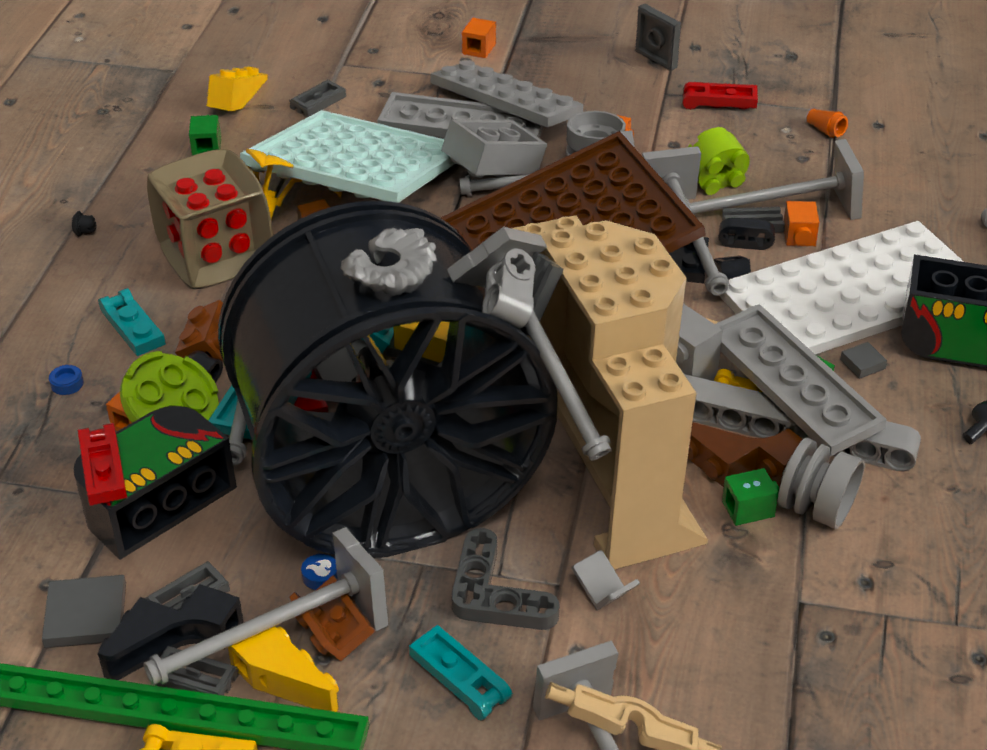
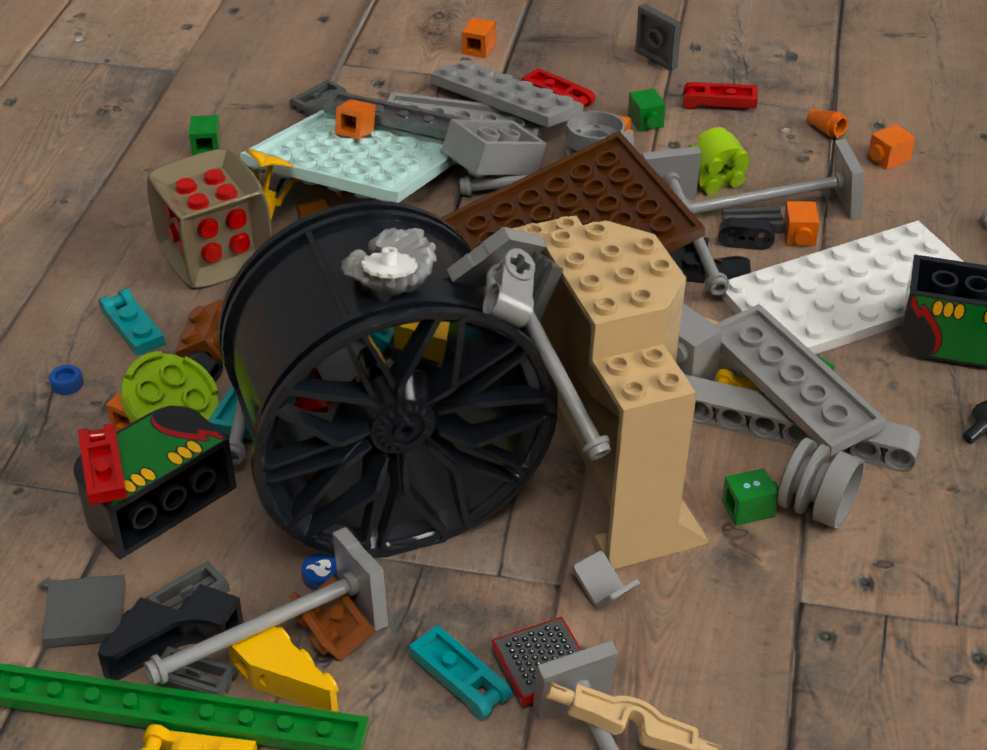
(83, 223): black piece -> none
(234, 88): yellow slope -> none
(355, 119): none -> orange brick
(389, 264): none -> white piece
(398, 115): none -> flat silver plate
(486, 596): dark grey beam -> none
(527, 648): none -> tile
(560, 86): none -> red plate
(646, 110): none -> green brick
(727, 453): reddish brown arch -> none
(863, 360): dark grey tile -> none
(891, 146): none -> orange brick

